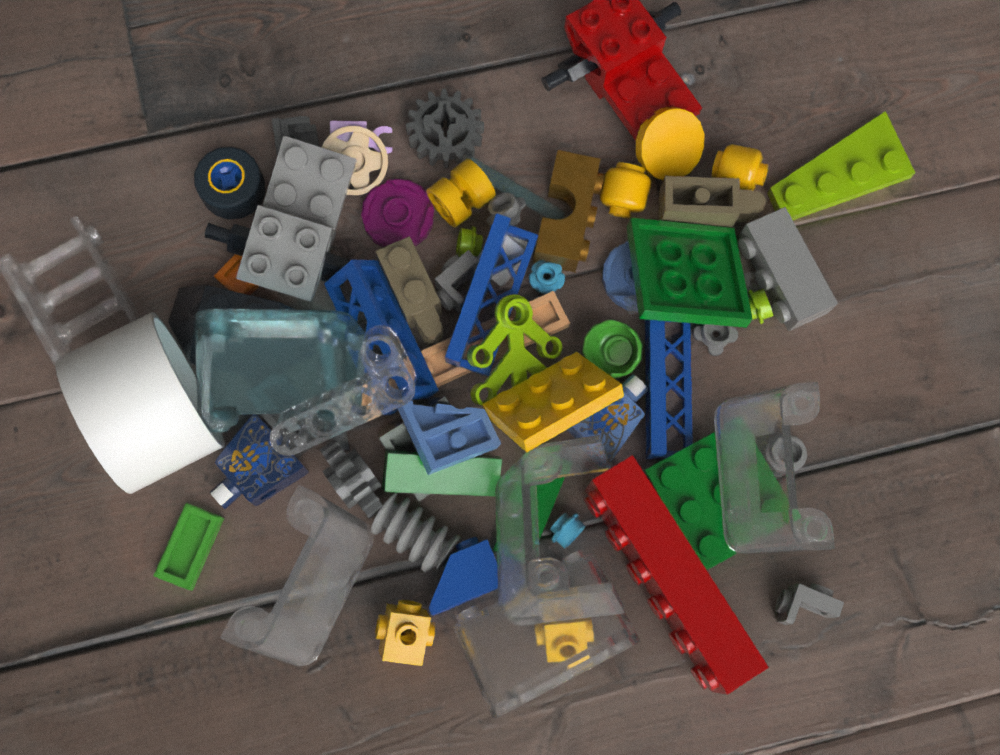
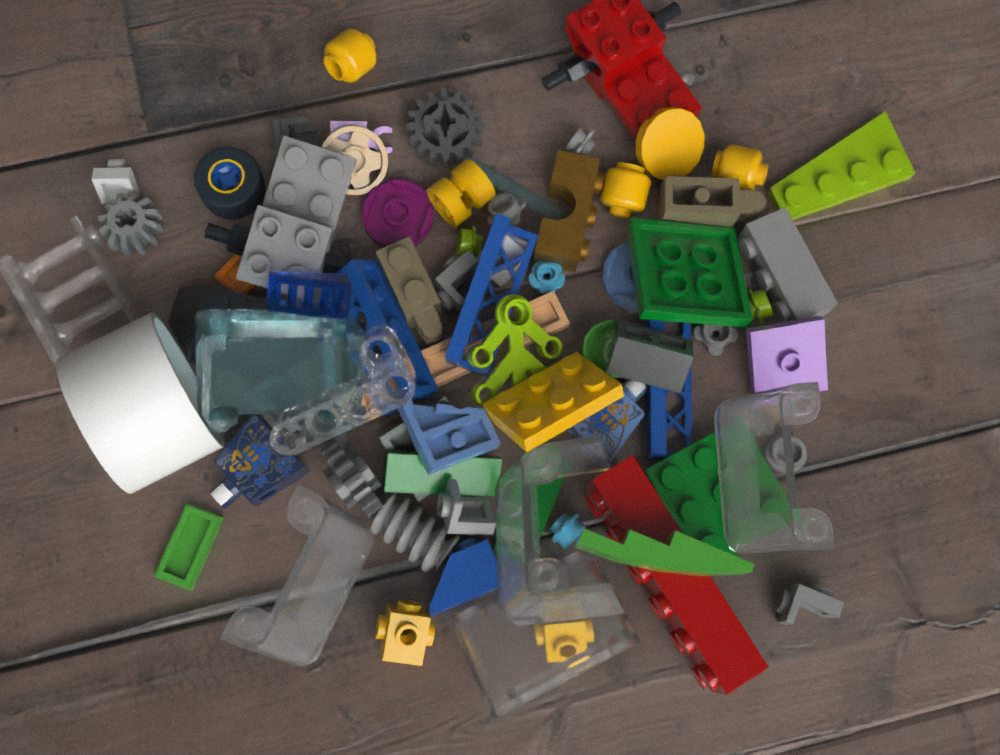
(113, 181): none -> white tile
(121, 234): none -> light grey gear
(323, 308): none -> clear blue slope
(349, 55): none -> yellow head
(465, 513): none -> light grey bracket
(581, 142): none -> light grey plate
(650, 356): none -> dark grey hinge
(678, 555): none -> bright green slope
(787, 354): none -> plate

